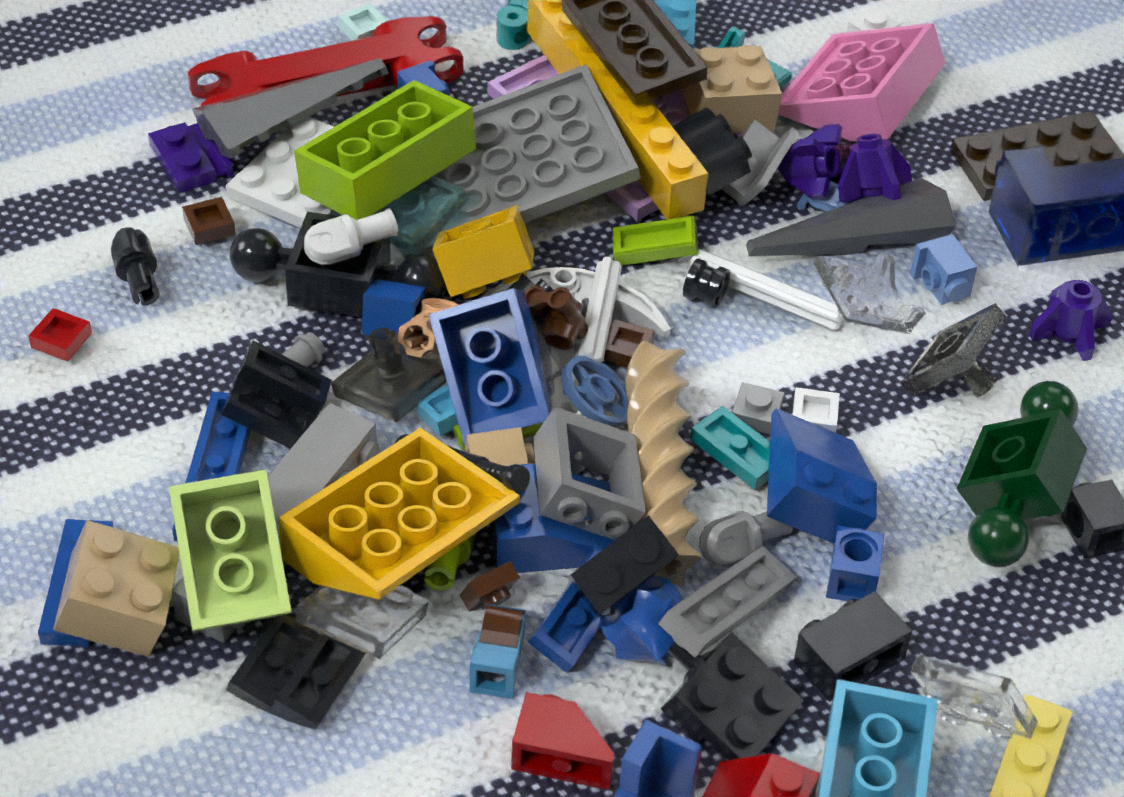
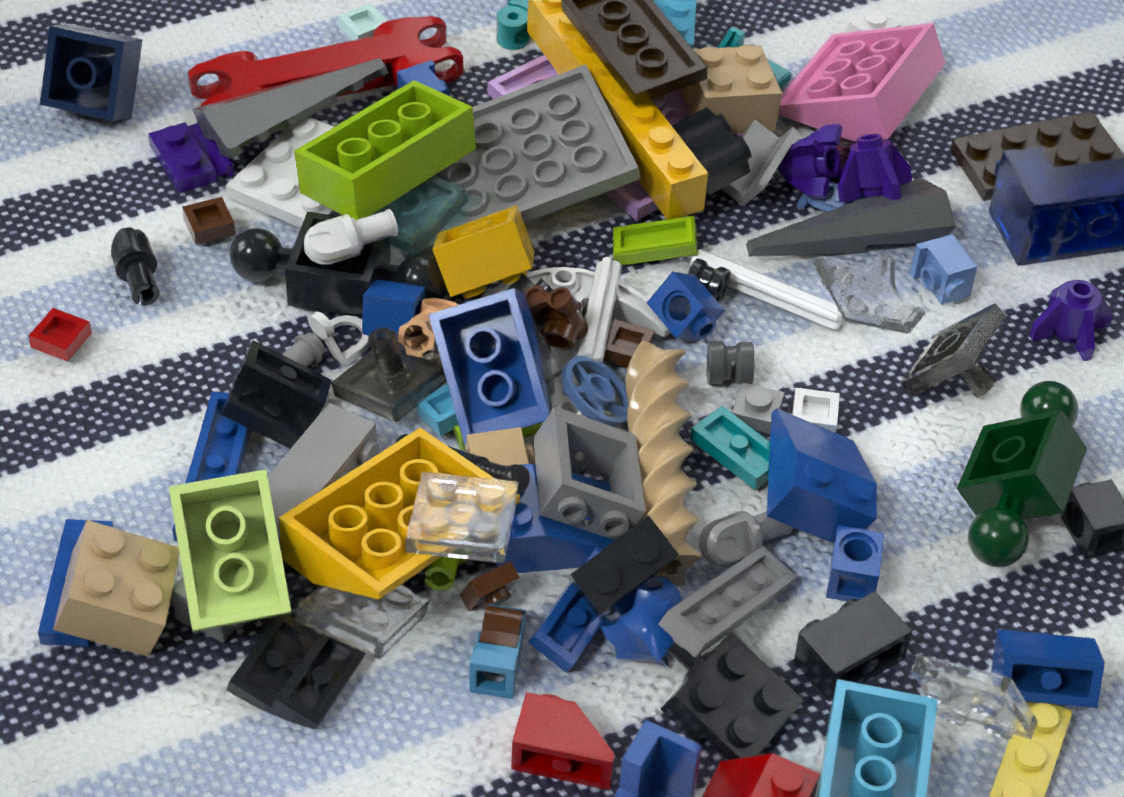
(90, 71): none -> dark blue brick
(324, 329): none -> white piece
(462, 517): none -> clear plate
(671, 303): none -> blue brick
(720, 359): none -> dark grey wheel
(1050, 667): none -> blue brick

